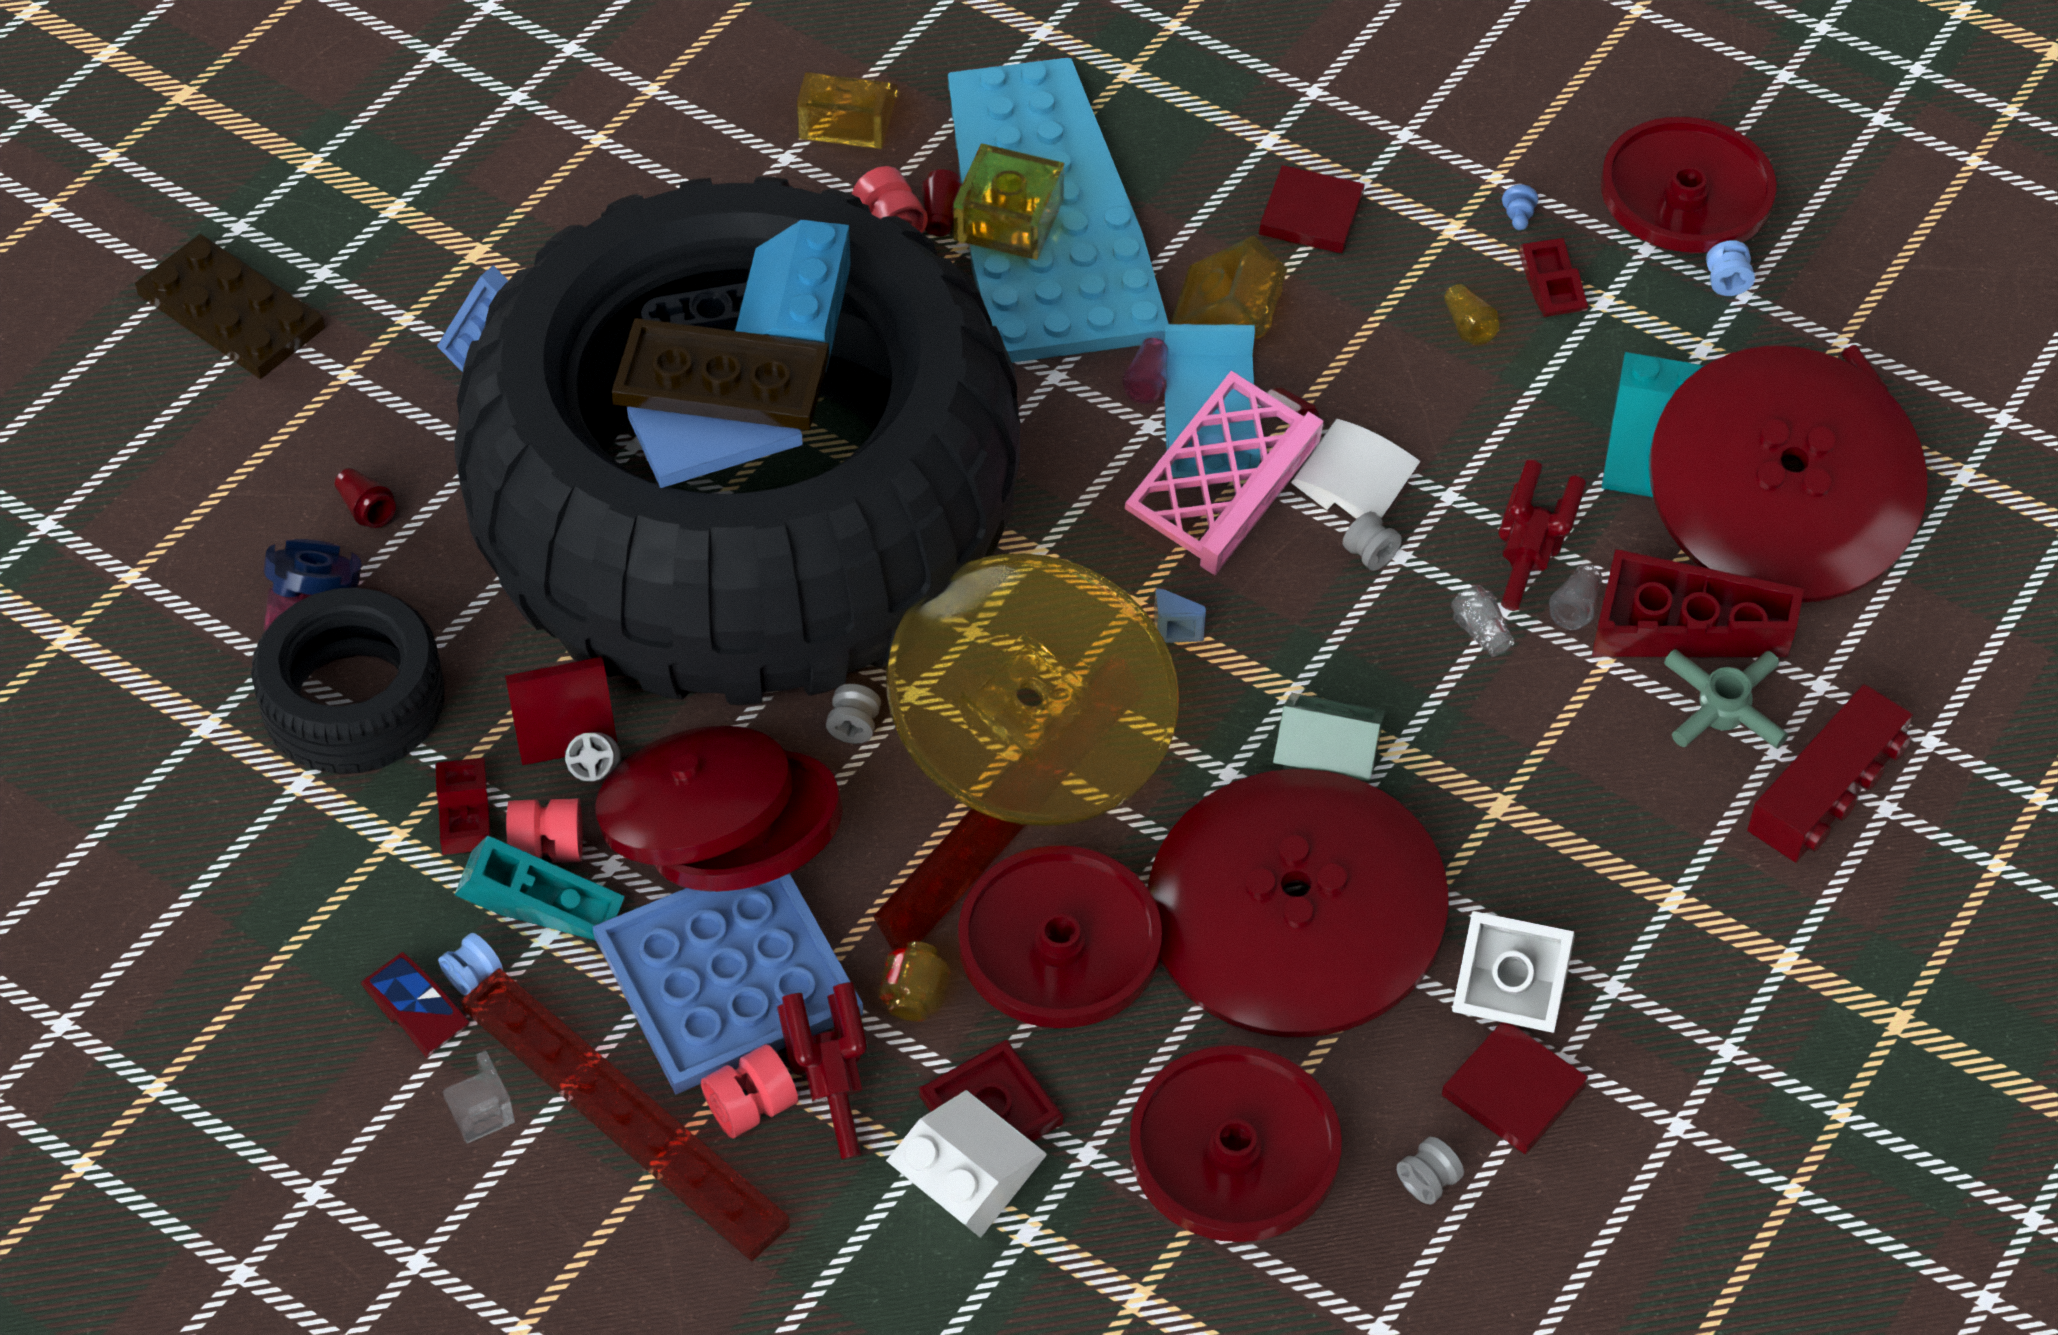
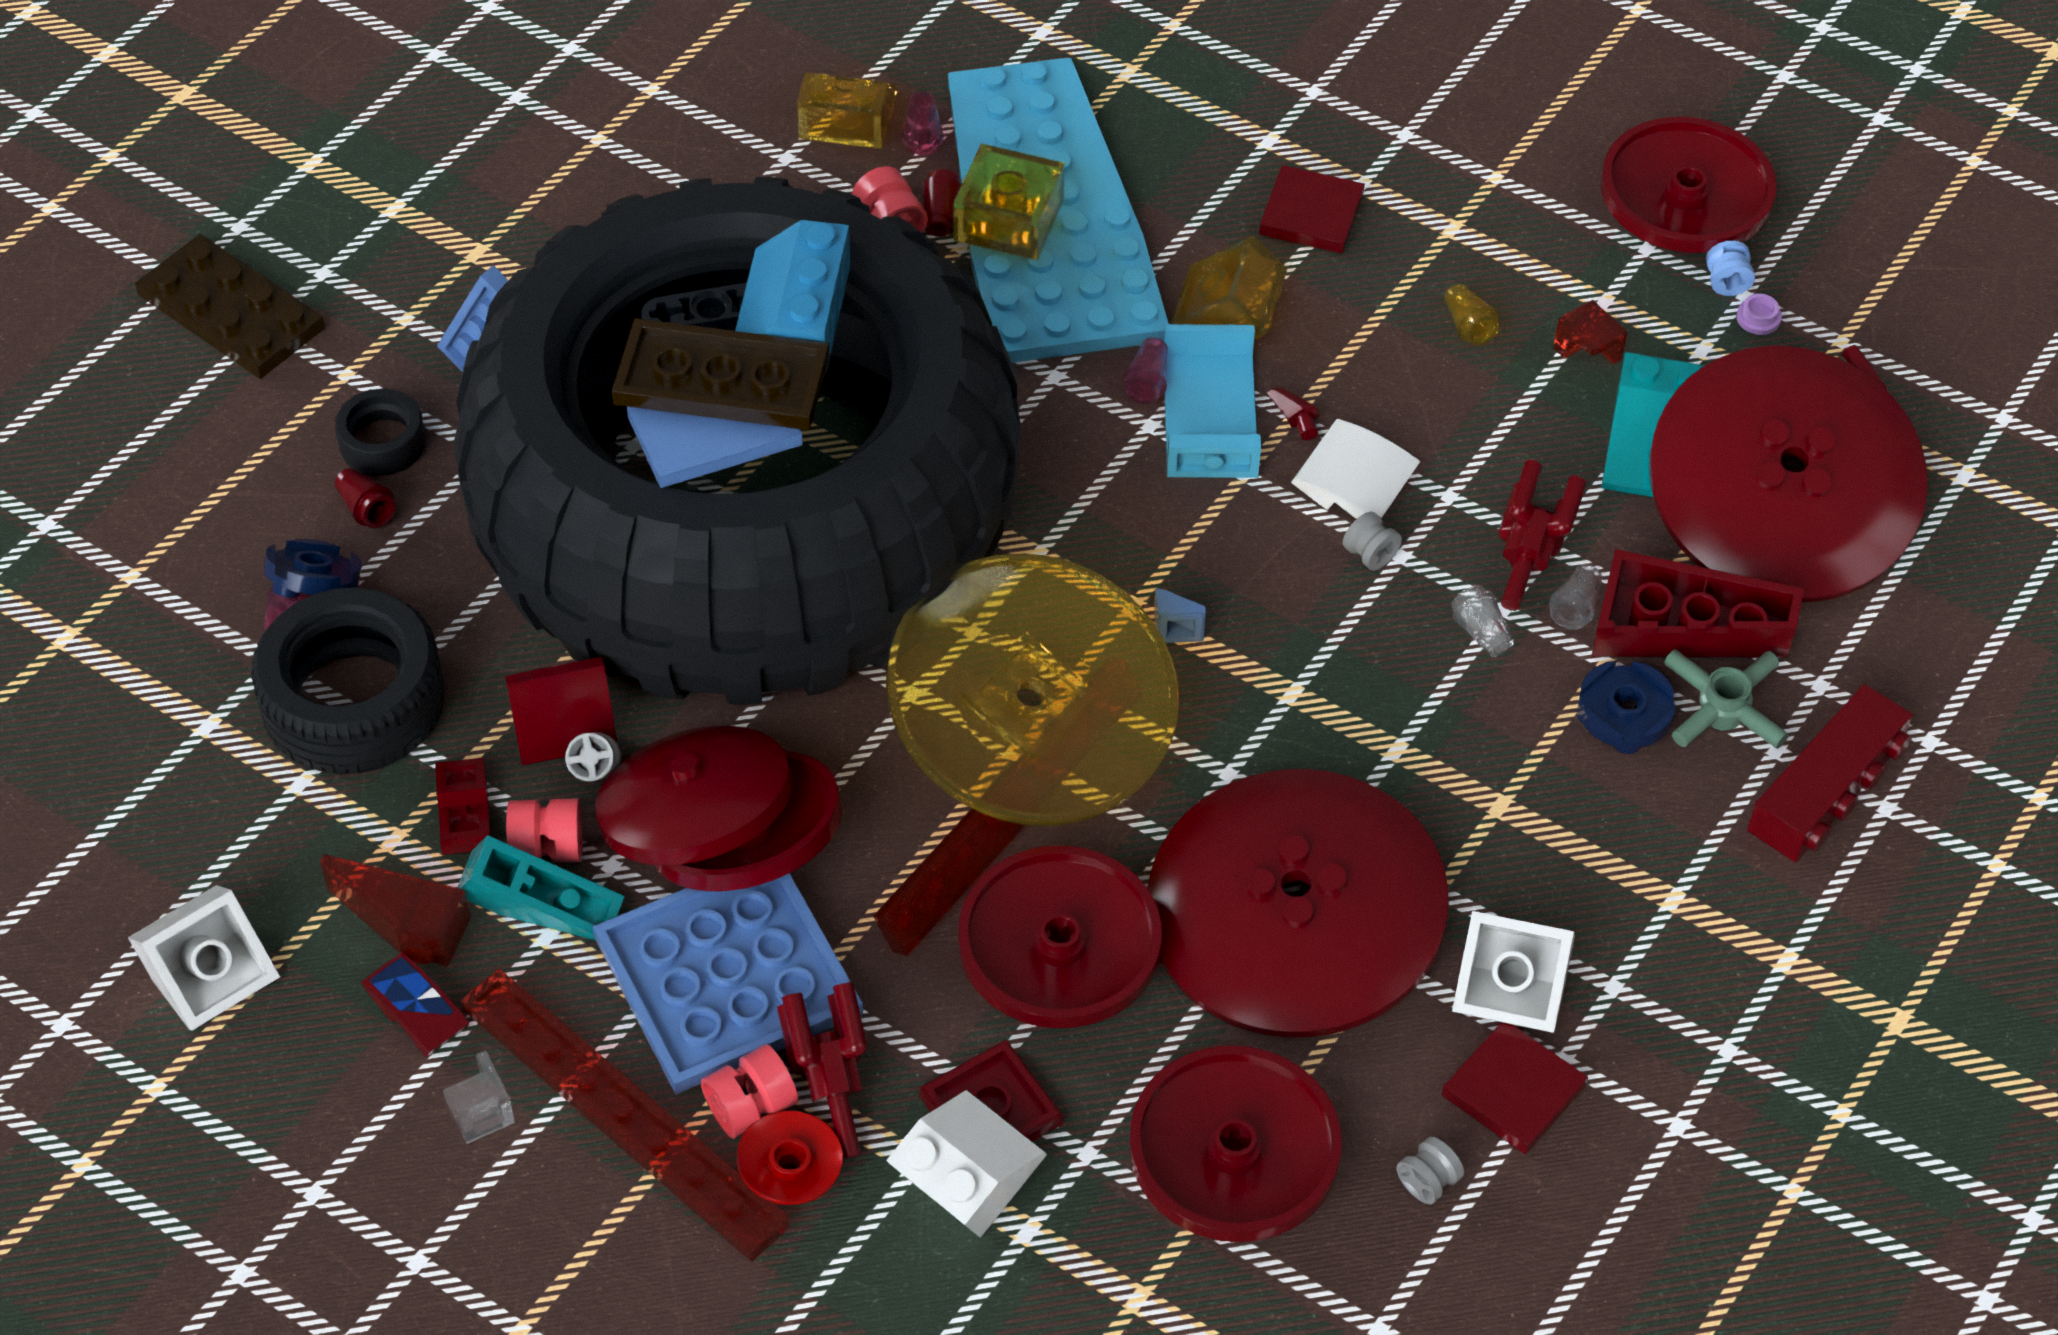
(204, 956): none -> white slope
(375, 406): none -> black tyre
(406, 911): none -> clear red slope
(469, 963): light blue wheel -> none
(791, 1139): none -> red dish
(853, 713): light grey wheel -> none
(914, 982): clear yellow head -> none
(922, 124): none -> clear pink cone
(1253, 497): bright pink fence -> none
(1328, 736): slope -> none
(1520, 204): medium blue hair -> none
(1551, 277): dark red slope -> none
(1591, 330): none -> clear red panel
(1622, 727): none -> dark blue plate
(1759, 314): none -> lavender plate

